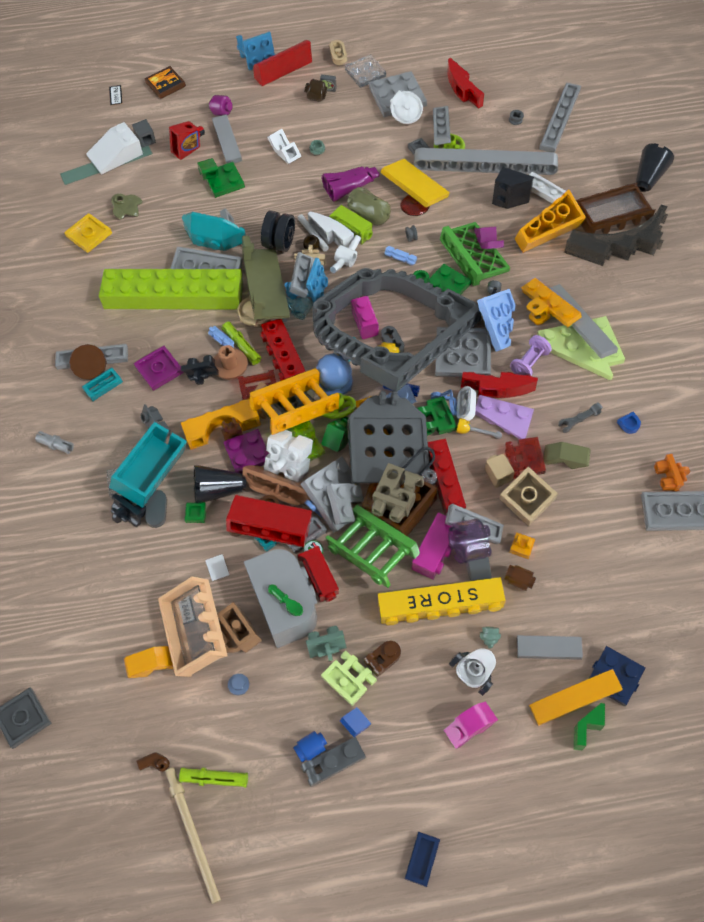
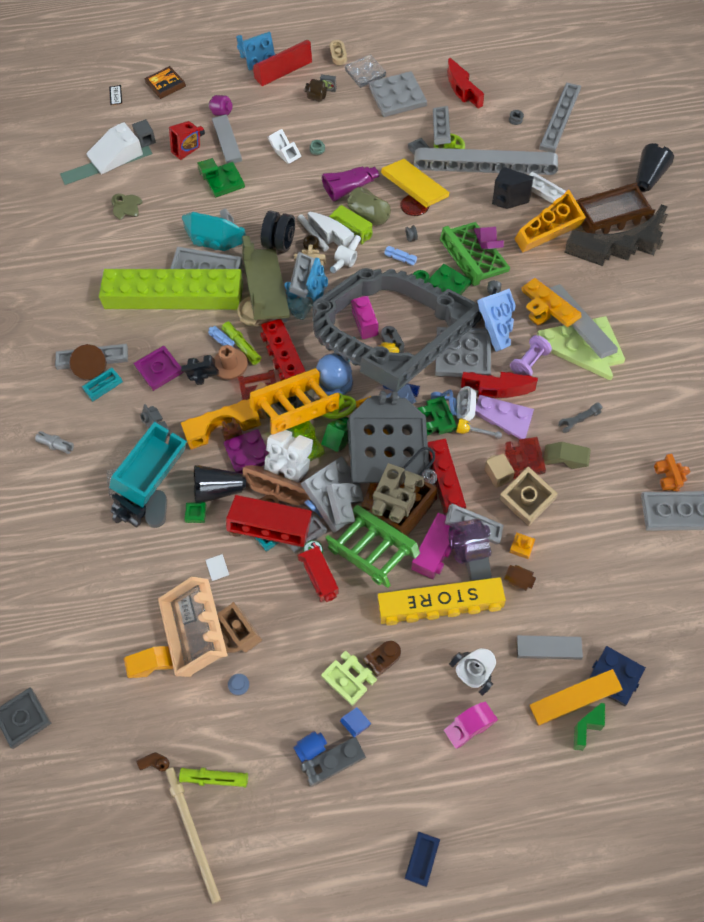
(88, 232): yellow plate -> none
(284, 571): light grey brick -> none
(292, 606): green piece -> none
(326, 644): sand green hips -> none
(406, 107): white piece -> none
(490, 636): sand green plate -> none
(629, 423): blue tile -> none

